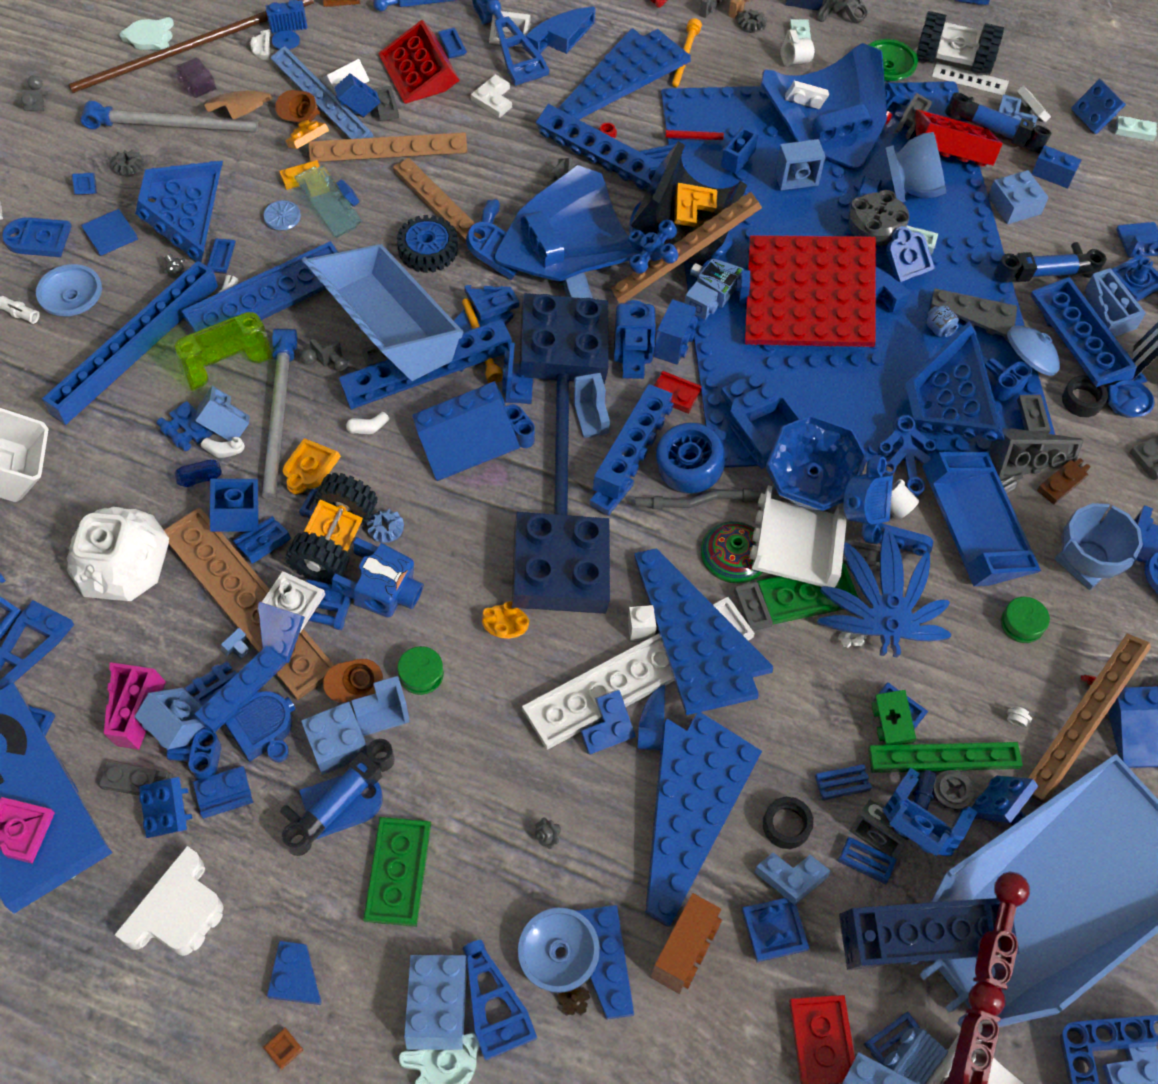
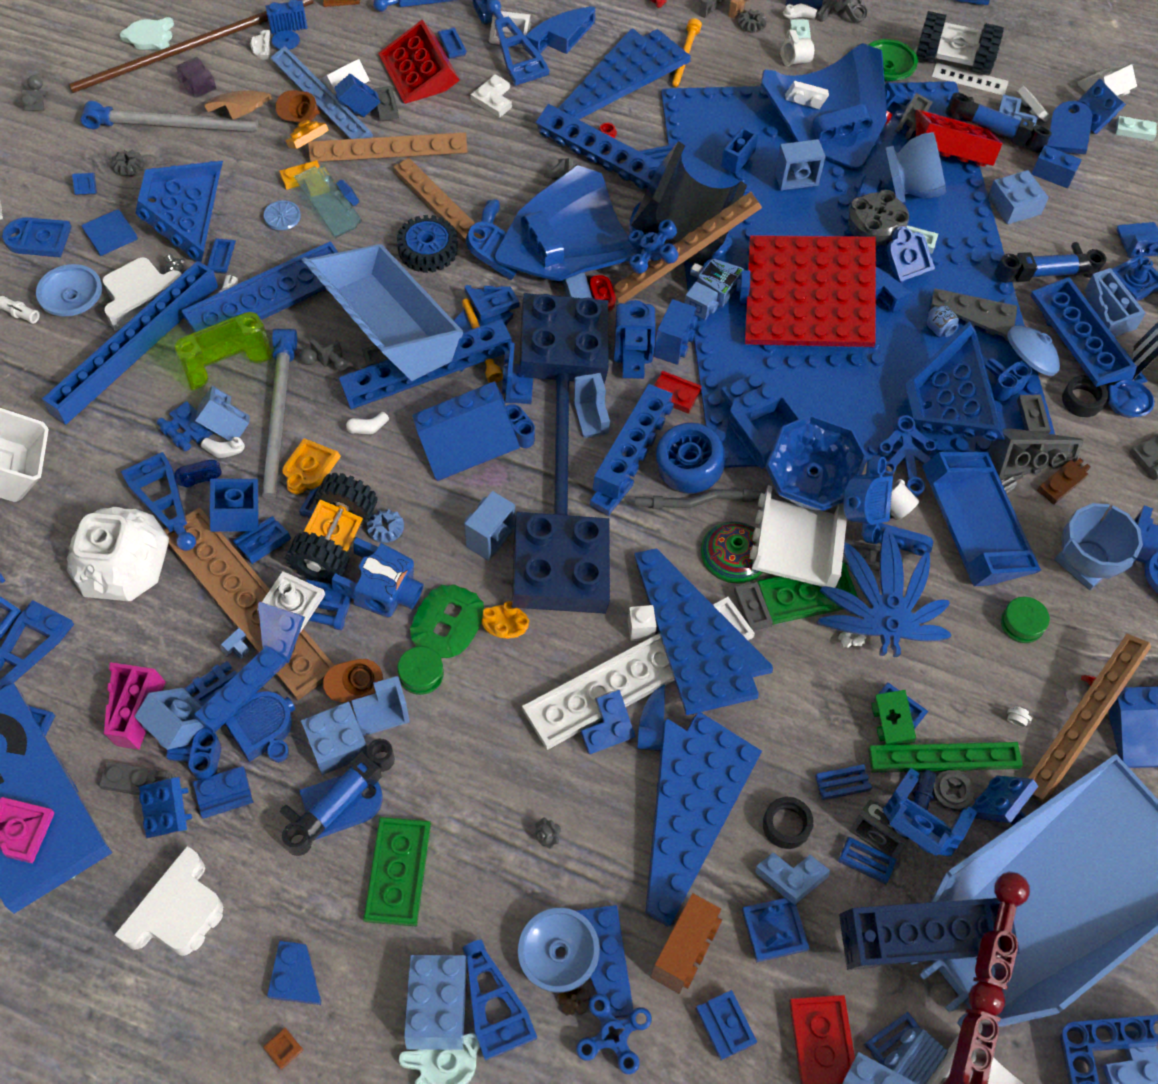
(133, 289): none -> white brick
(148, 472): none -> blue plate
(462, 627): none -> green piece
(489, 525): none -> medium blue brick
(605, 292): none -> red plate
(621, 1046): none -> blue gear
(689, 199): light orange plate -> none
(694, 135): red bar -> none
(726, 1025): none -> blue plate
(799, 10): none -> white arm
(1070, 130): none -> blue tile
(1119, 79): none -> white slope

